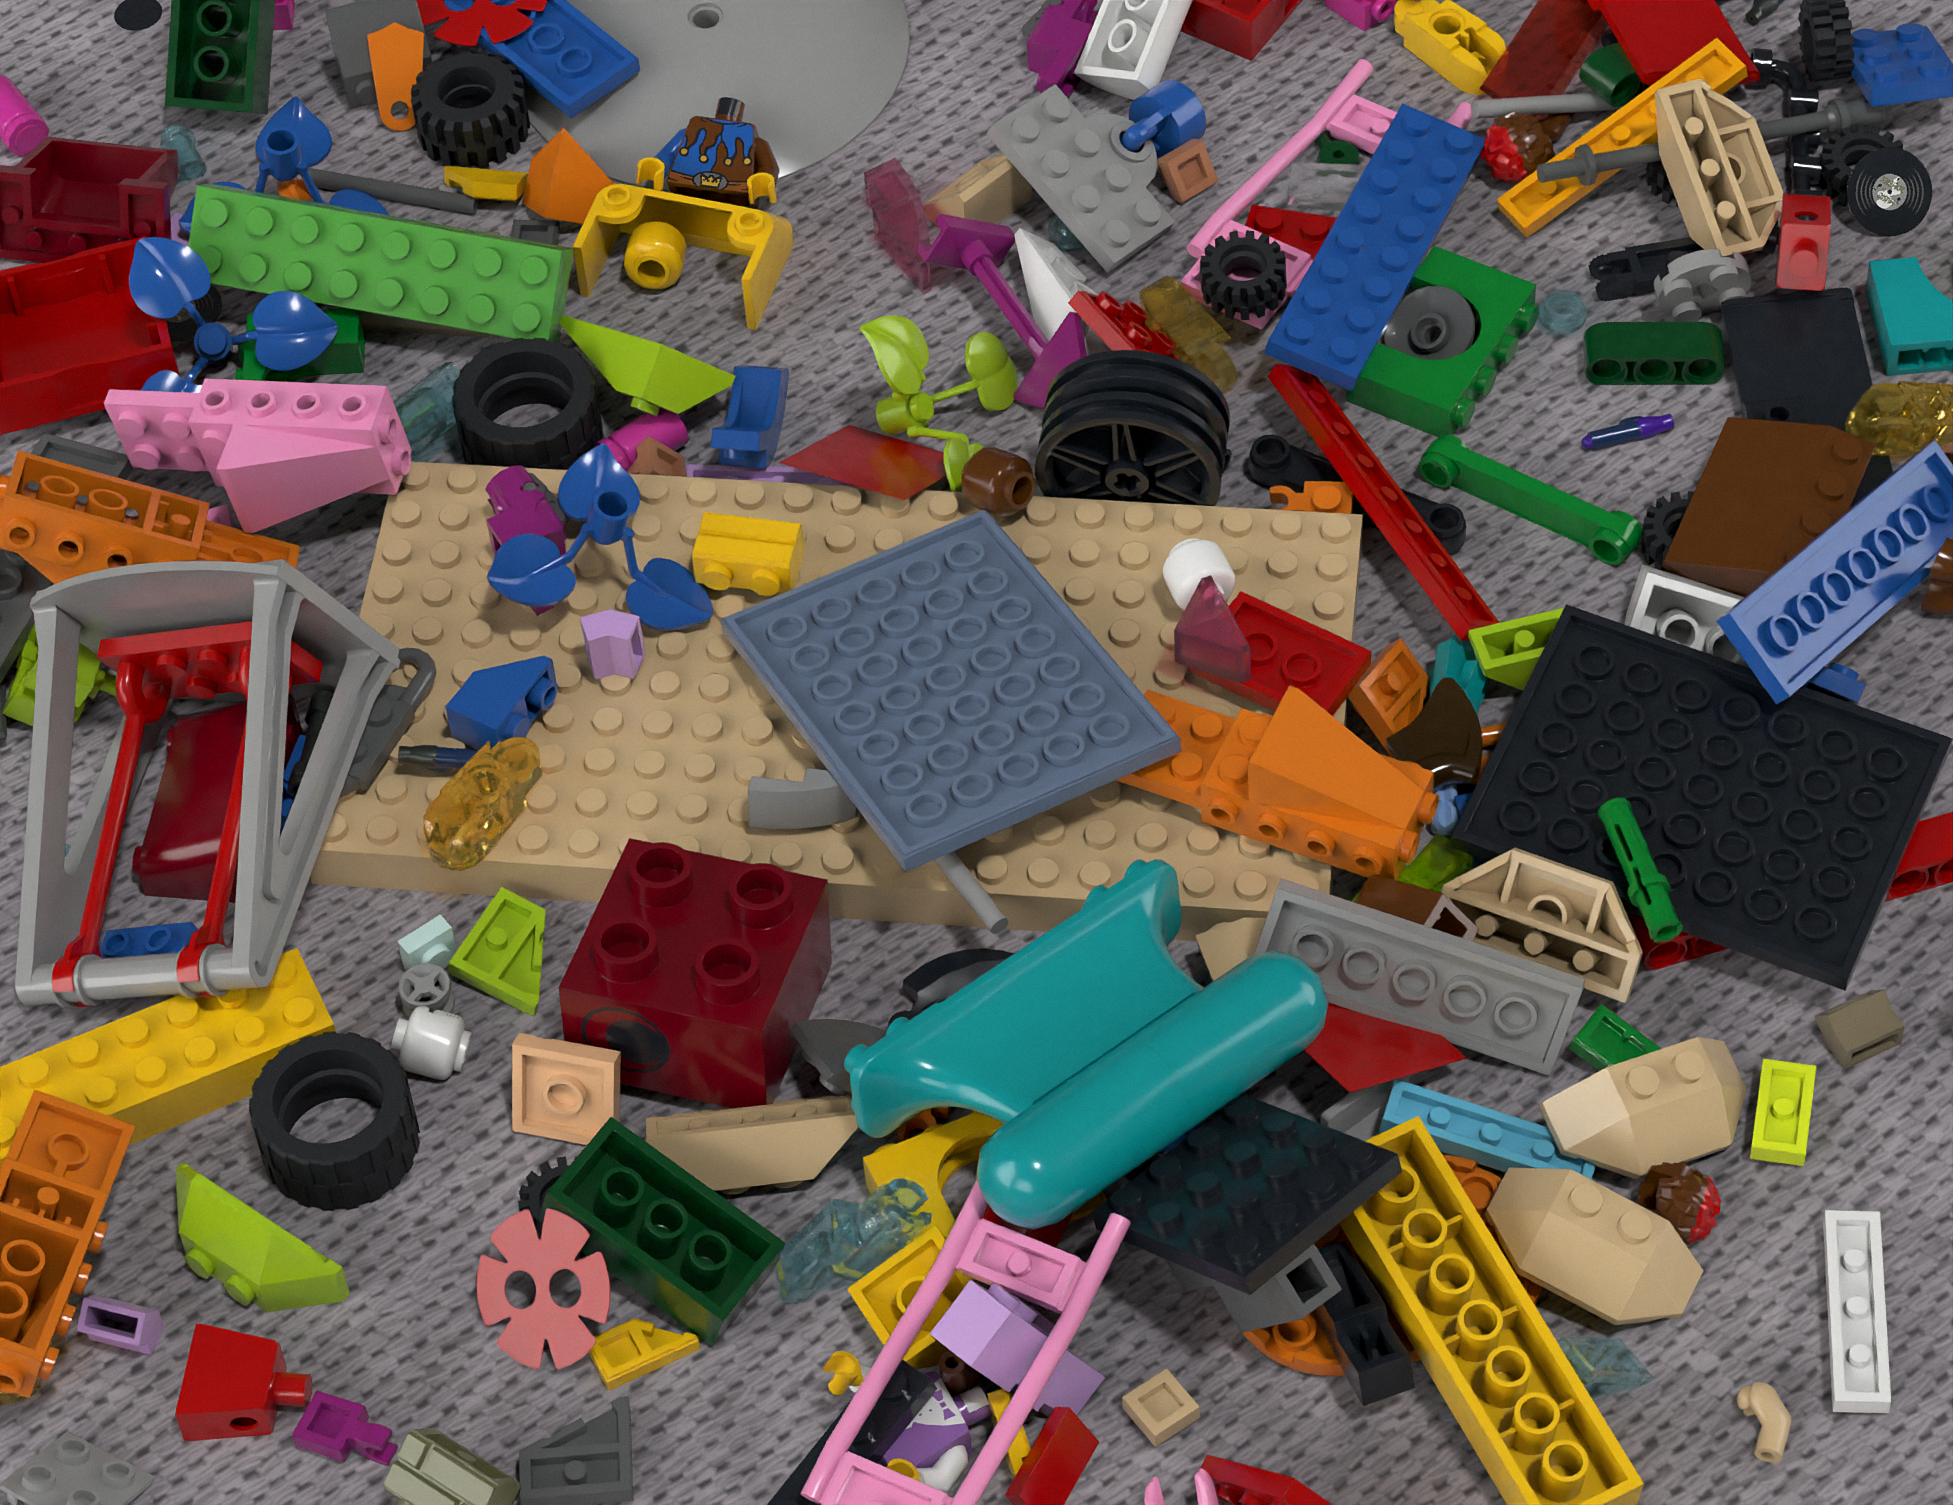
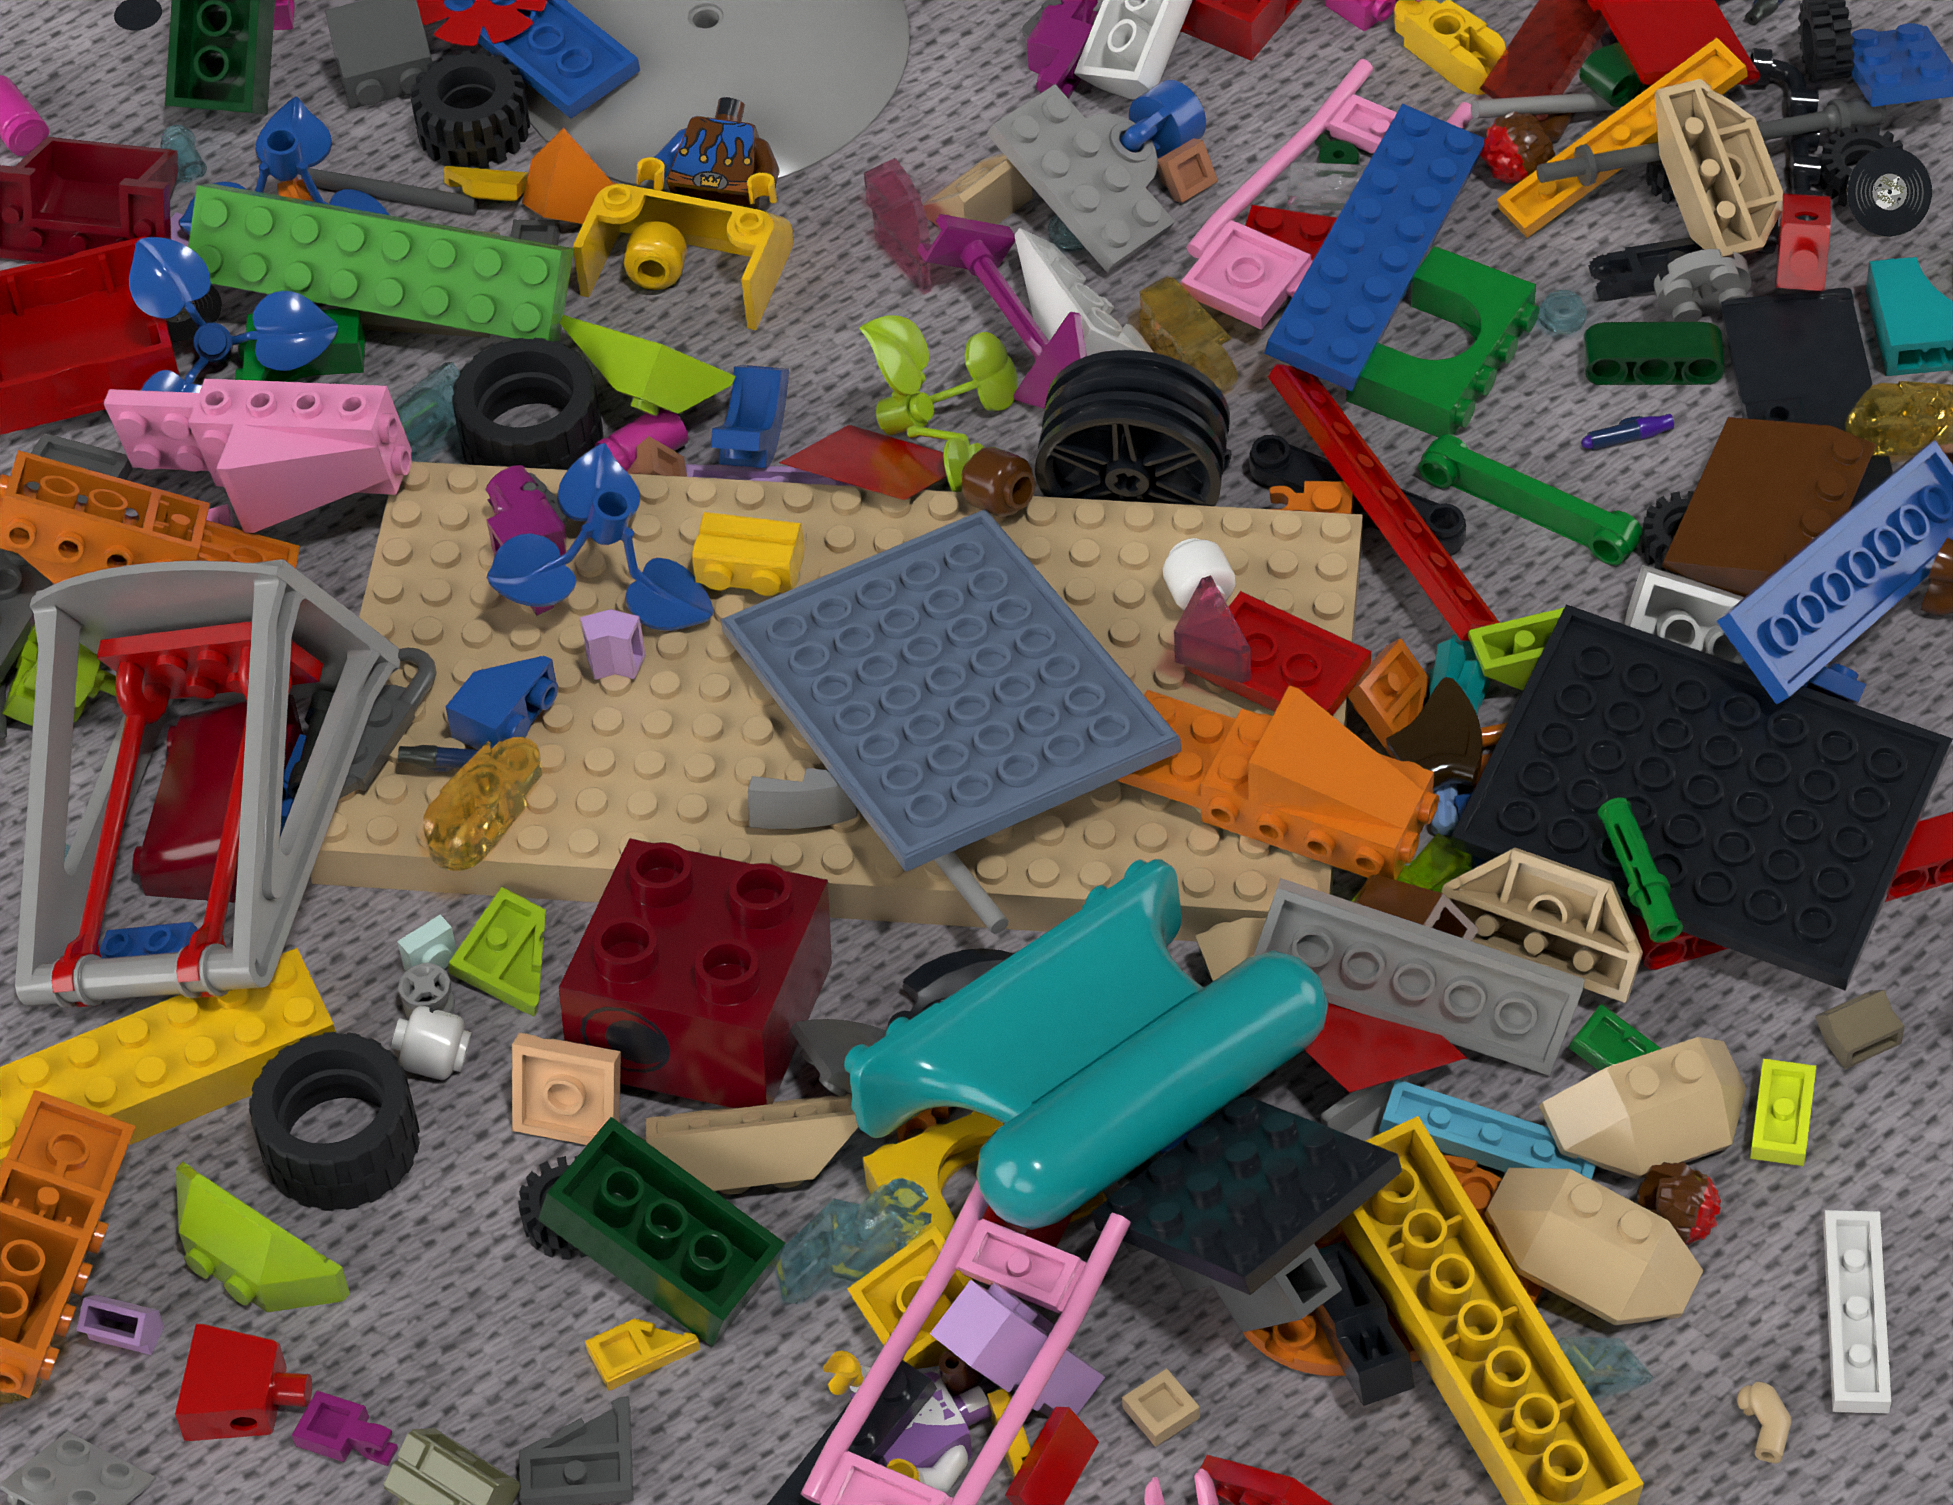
(395, 63): orange piece -> none
(542, 1258): piece -> none
(1120, 324): red tile -> none
(1246, 295): black tyre -> none
(1428, 312): dark grey dish -> none

